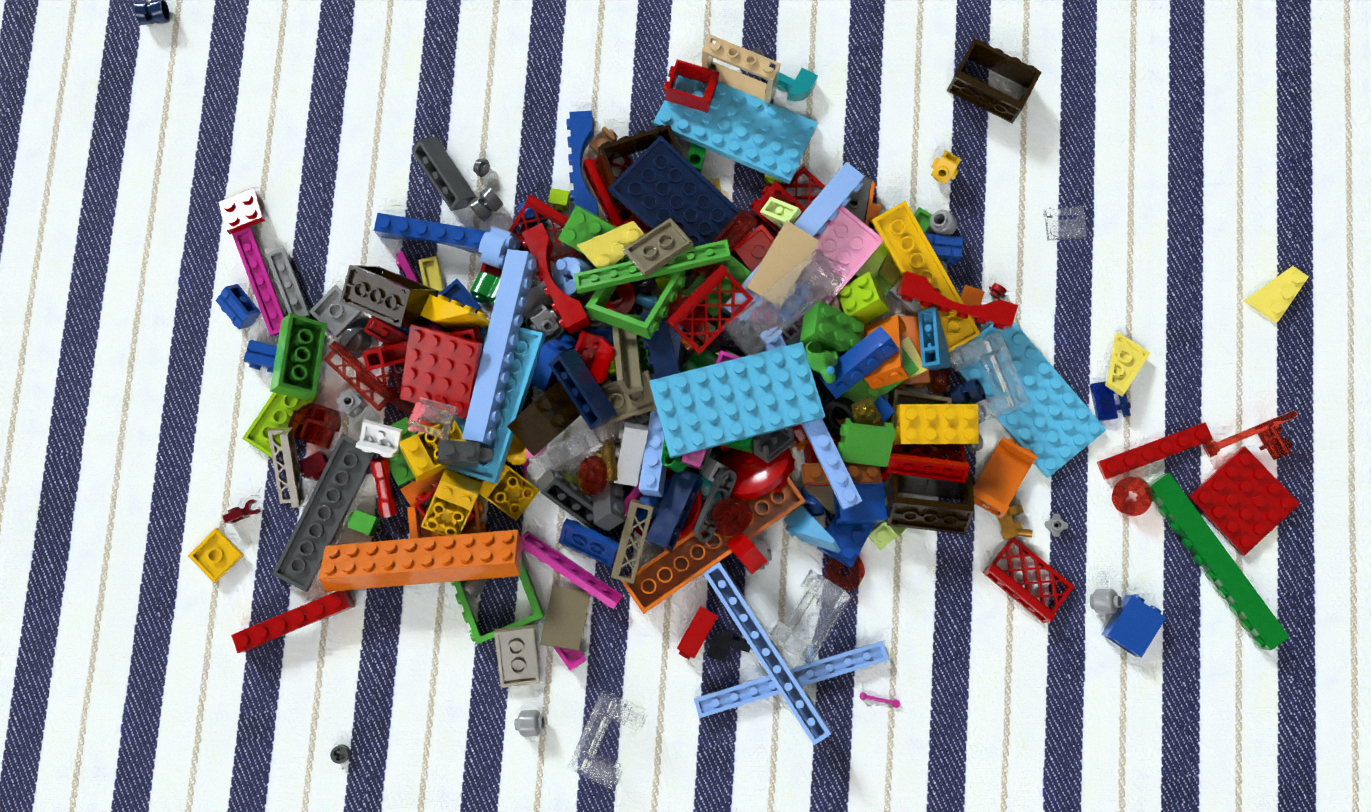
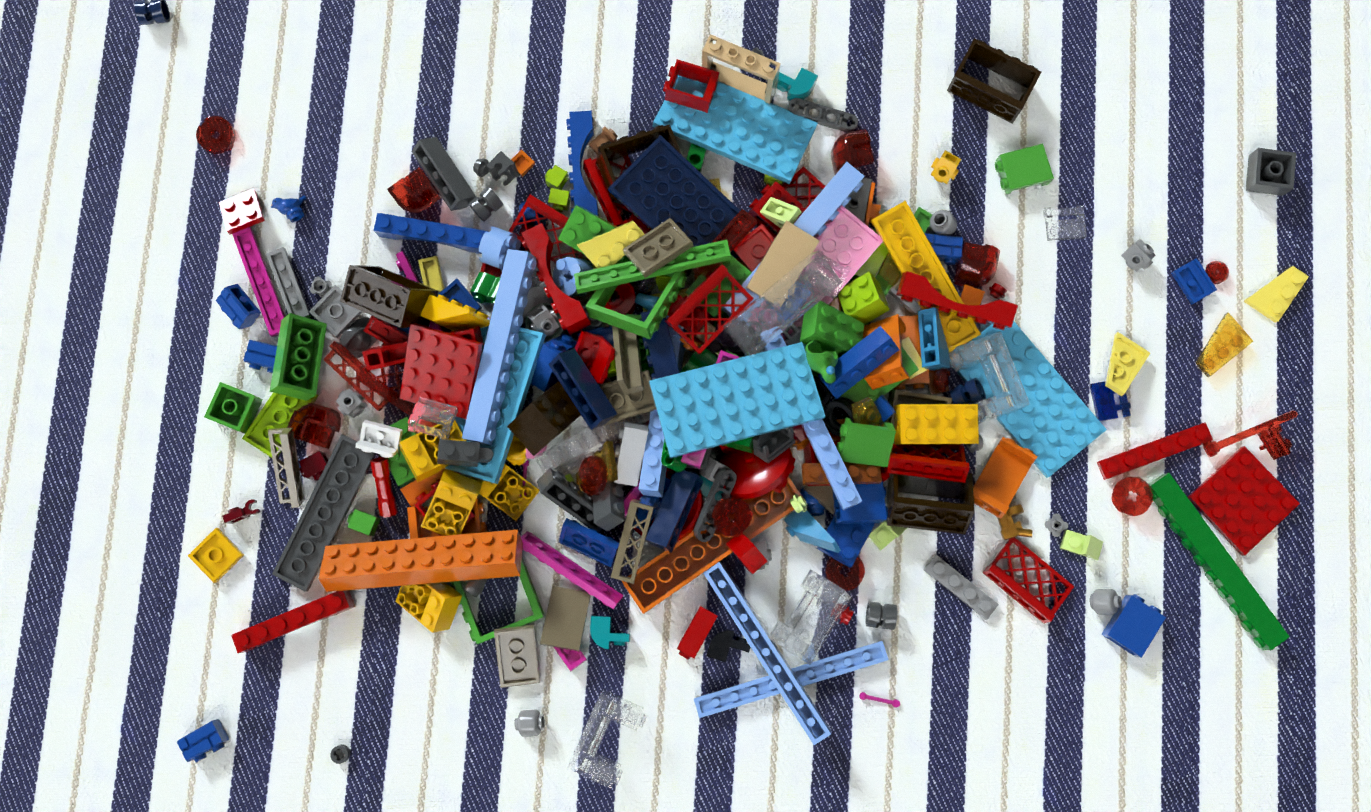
(204, 739): none -> blue brick
(208, 128): none -> clear red plate
(233, 407): none -> bright green brick
(289, 207): none -> blue animal
(318, 281): none -> light grey plate
(415, 192): none -> clear red brick
(430, 604): none -> yellow slope
(502, 165): none -> dark grey hinge
(523, 162): none -> orange plate
(556, 177): none -> lime plate
(601, 632): none -> teal brick
(798, 503): none -> yellowish green plate
(823, 112): none -> dark grey beam
(846, 616): none -> red plate
(852, 148): none -> clear red brick
(881, 615): none -> dark grey wheel
(961, 587): none -> light grey plate
(977, 265): none -> clear red brick
(1023, 168): none -> bright green panel
(1081, 544): none -> yellowish green slope
(1139, 255): none -> light grey brick
(1194, 281): none -> blue plate
(1215, 277): none -> clear red plate
(1223, 345): none -> clear yellow wing
(1271, 171): none -> dark grey brick

